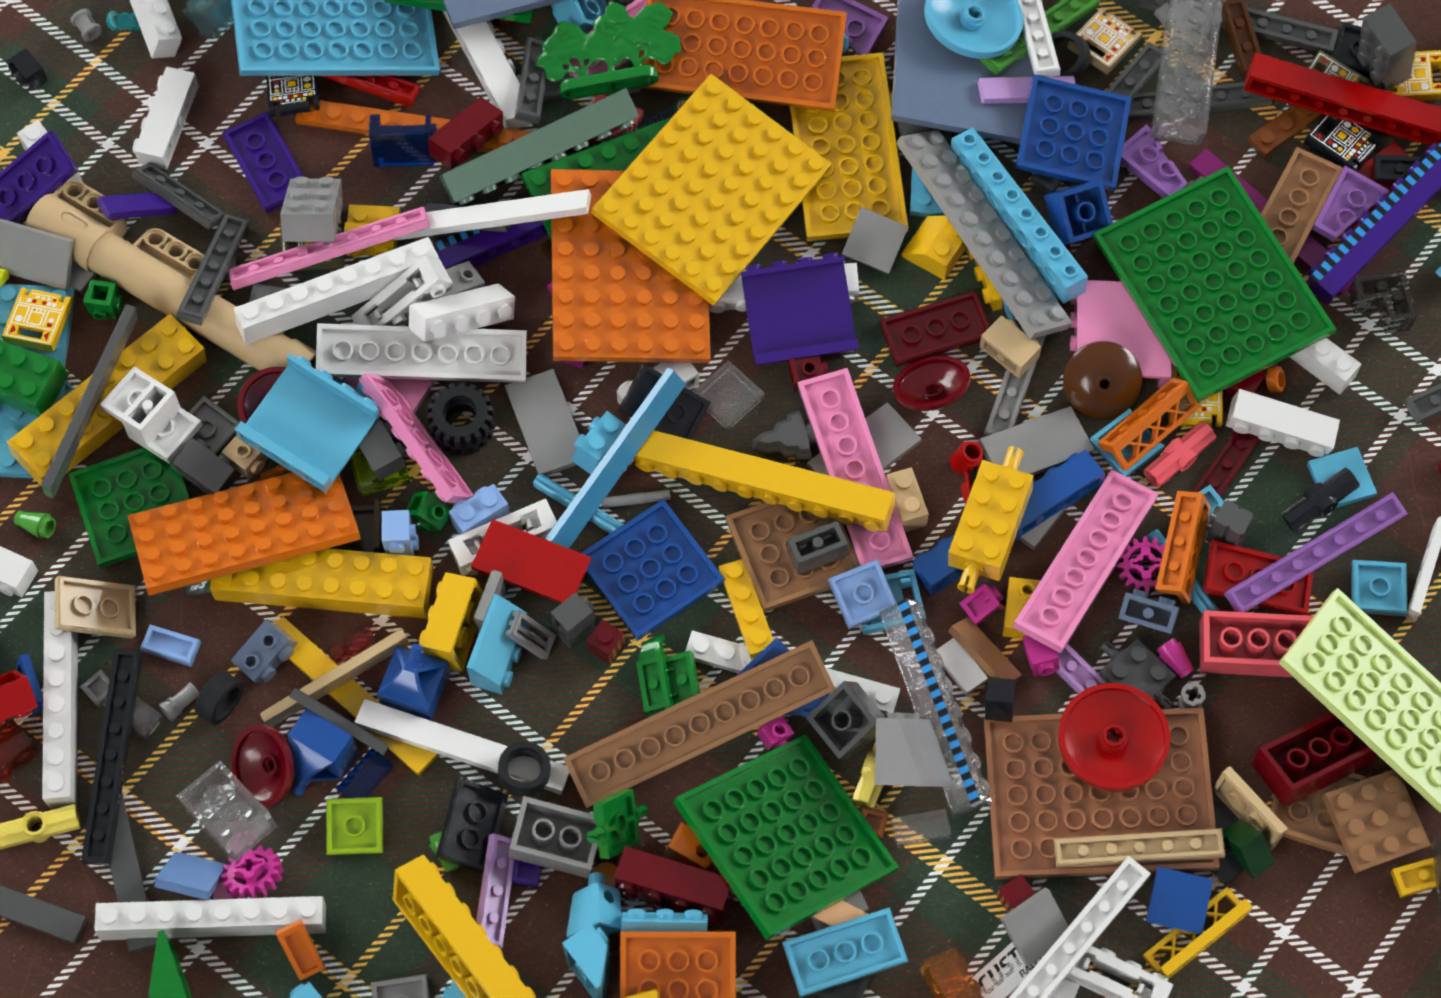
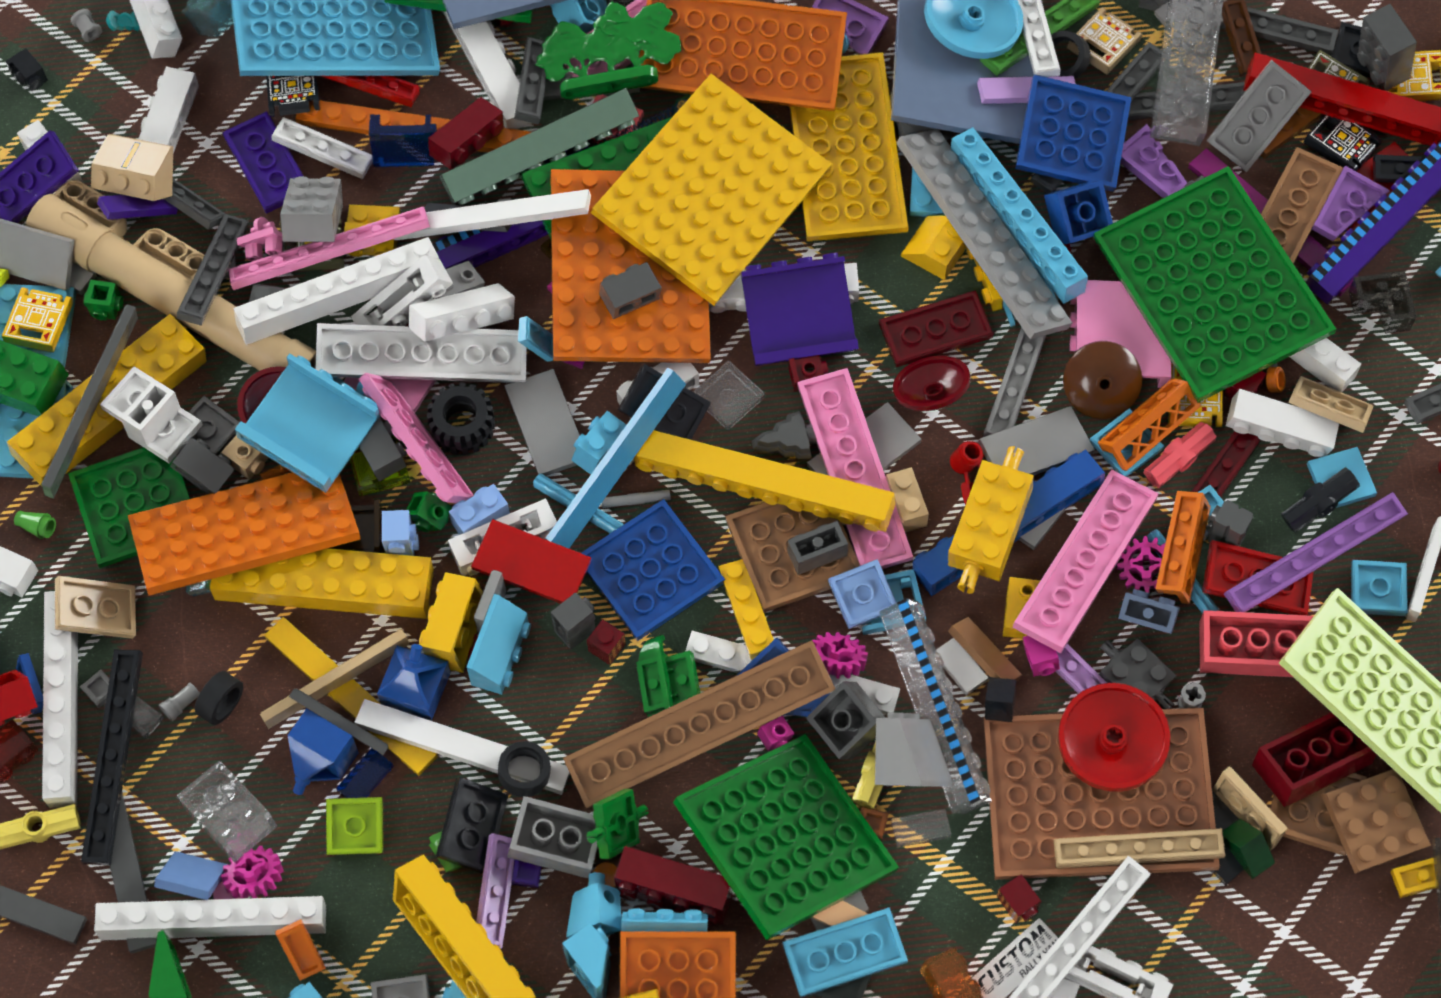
(133, 168): none -> tan slope
(170, 645): light blue tile -> none
(262, 236): none -> bright pink hips
(263, 764): dark red dish -> none
(264, 652): sand blue brick -> none
(322, 148): none -> white tile
(355, 644): clear red plate -> none
(525, 643): light grey tile -> none
(535, 338): none -> medium azure plate
(629, 290): none -> dark grey brick
(684, 849): orange torso -> none
(841, 654): none -> dark pink gear
(874, 240): light grey tile -> none
(982, 603): dark pink bracket -> none
(1010, 346): tan brick -> none
(1035, 926): light grey tile -> none
(1175, 658): dark pink cone -> none
(1179, 900): blue tile -> none
(1203, 941): yellow fence -> none
(1258, 115): none -> light grey tile
(1331, 404): none -> tan tile

